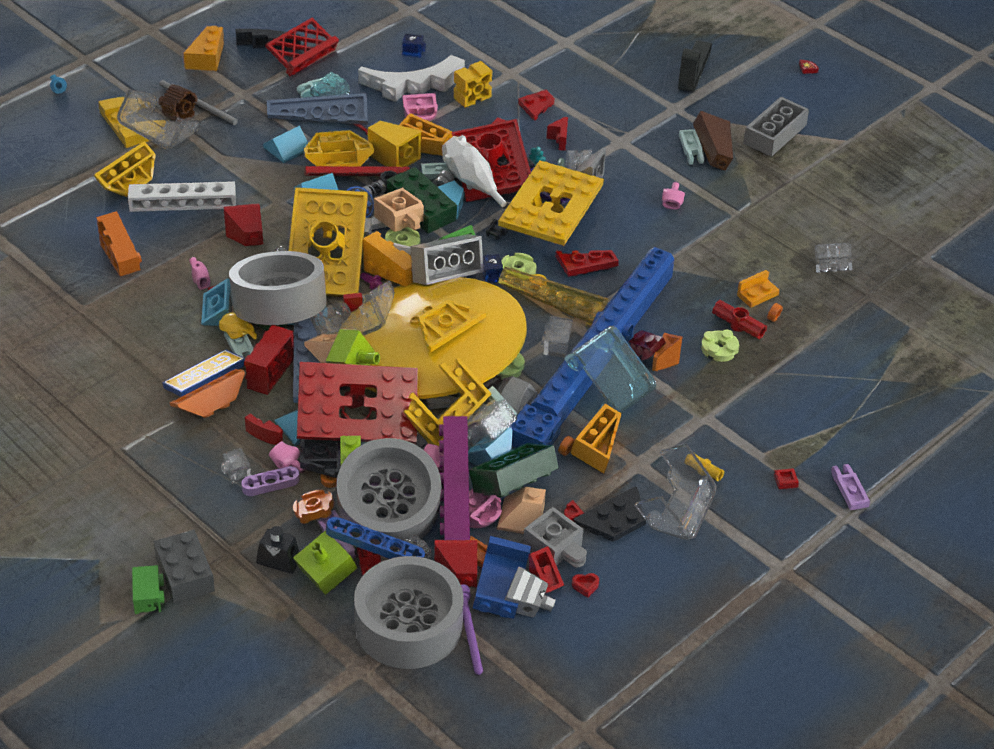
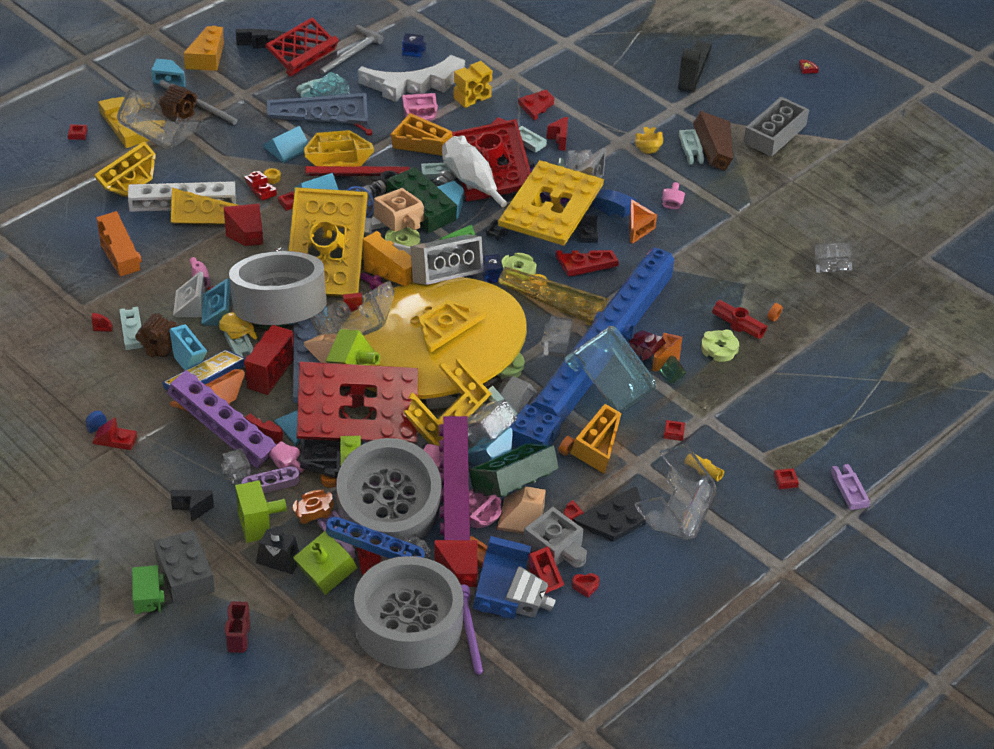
(57, 84): dark azure plate -> none
(77, 132): none -> red tile
(95, 420): none -> blue tile
(101, 323): none -> red tile
(115, 437): none -> red slope
(130, 327): none -> light aqua plate
(156, 336): none -> reddish brown brick
(167, 71): none -> medium azure slope
(186, 347): none -> medium azure slope
(190, 297): none -> white slope
(194, 500): none -> black slope
(196, 209): none -> yellow wing
(211, 415): none -> medium lavender brick
(237, 627): none -> dark red brick
(254, 510): none -> lime brick
(259, 185): none -> red slope
(273, 175): none -> yellow tile
(287, 200): none -> red tile
(371, 37): none -> light grey bar
(394, 144): yellow slope -> none
(531, 140): none -> light aqua plate
(536, 155): teal plant -> none
(588, 229): none -> black slope
(613, 202): none -> blue slope
(640, 221): none -> orange slope
(650, 141): none -> yellow hat
(672, 370): none -> clear green tile
(674, 430): none -> red tile
(757, 289): light orange bracket -> none

